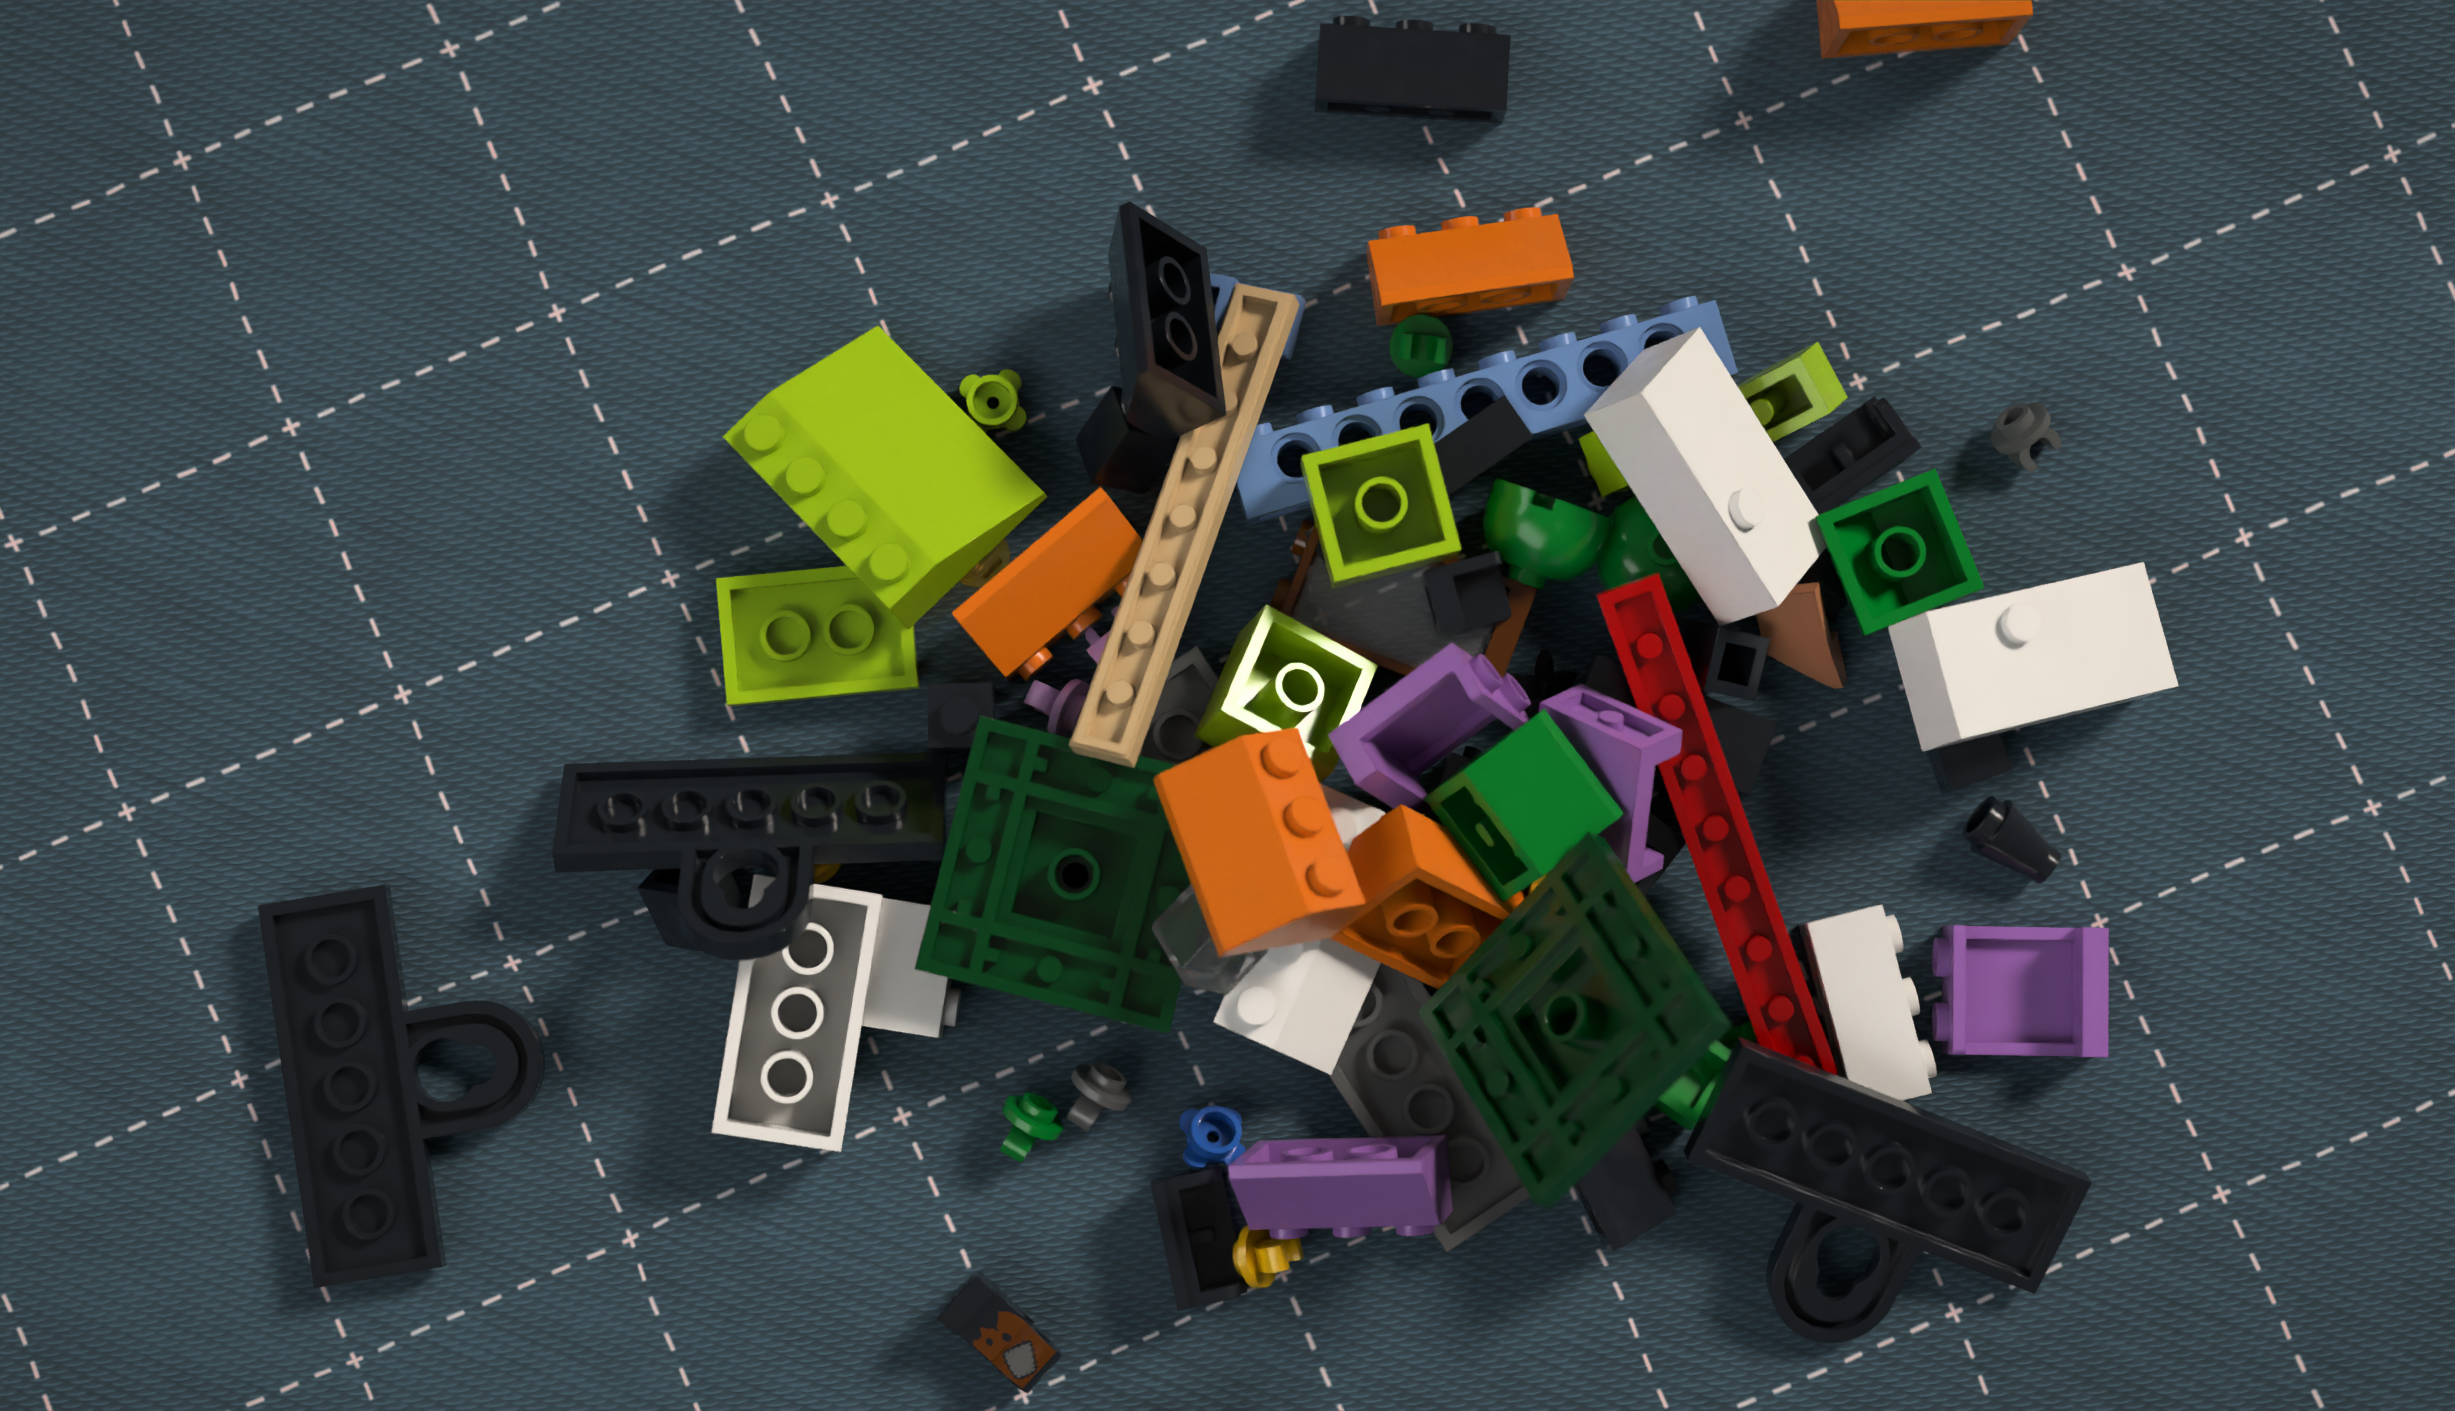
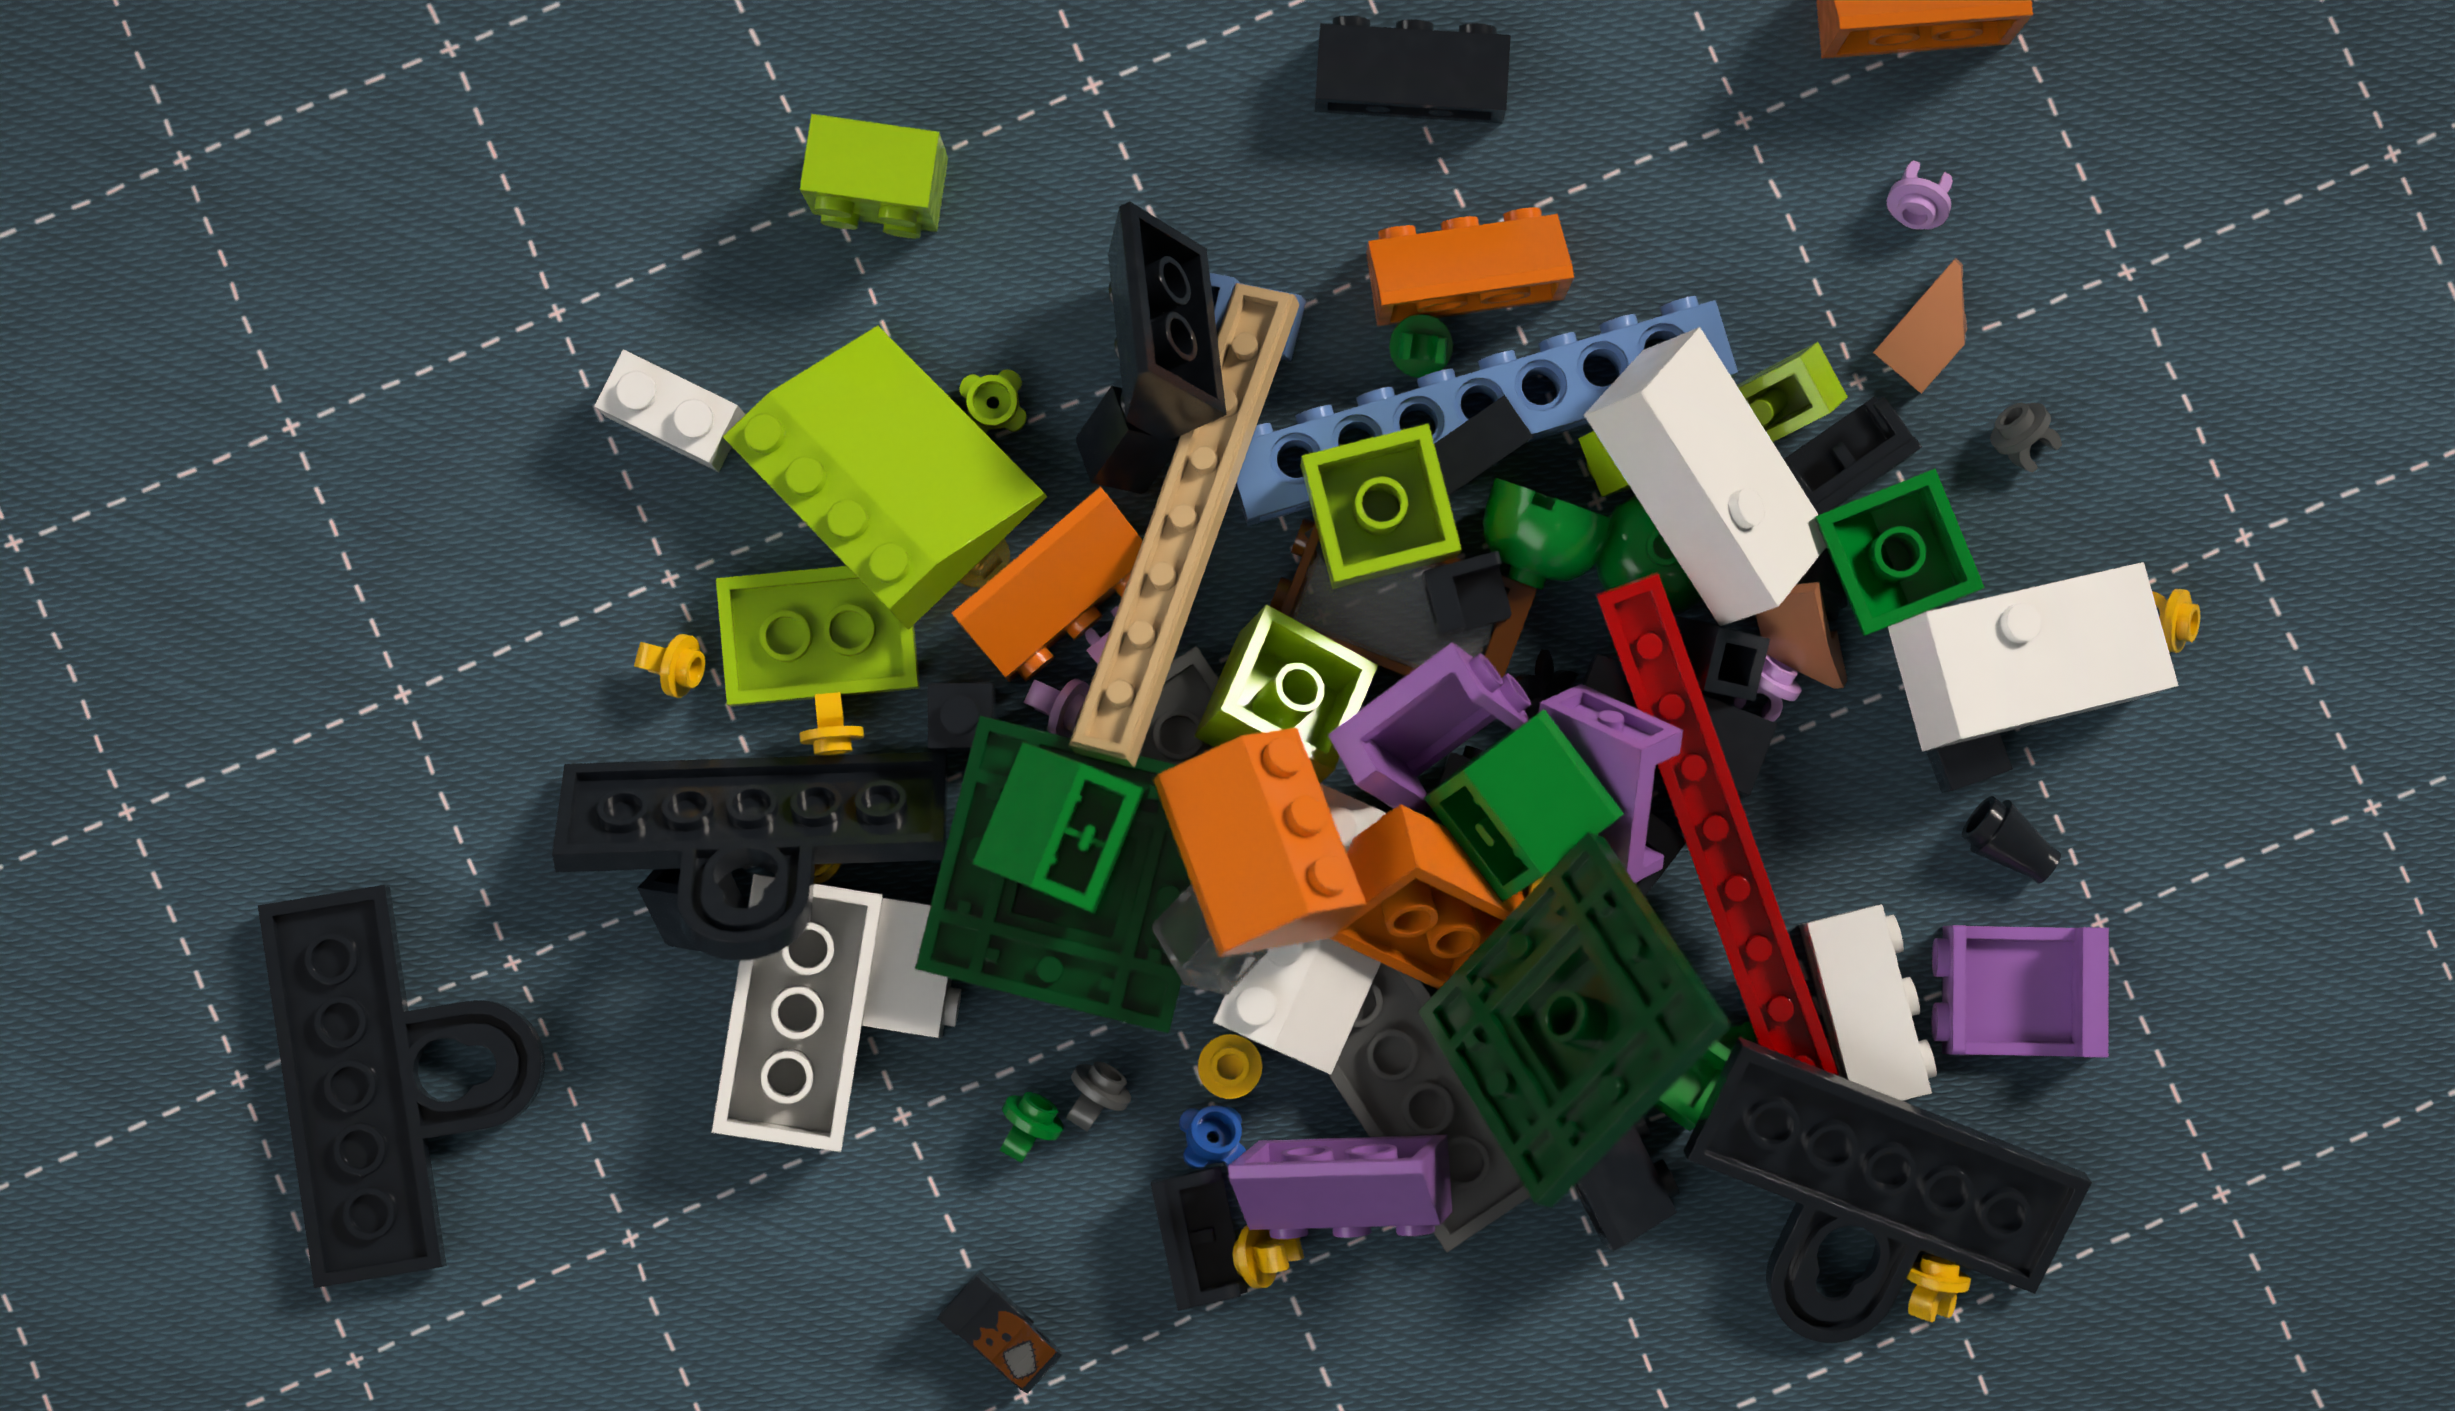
(669, 410): none -> white brick
(678, 665): none -> yellow plate
(831, 735): none -> yellow plate
(874, 175): none -> lime brick
(1059, 827): none -> green slope
(1230, 1066): none -> yellow plate
(1776, 683): none -> lavender plate
(1920, 201): none -> lavender plate
(1929, 331): none -> nougat slope
(1936, 1287): none -> yellow plate
(2178, 618): none -> yellow plate

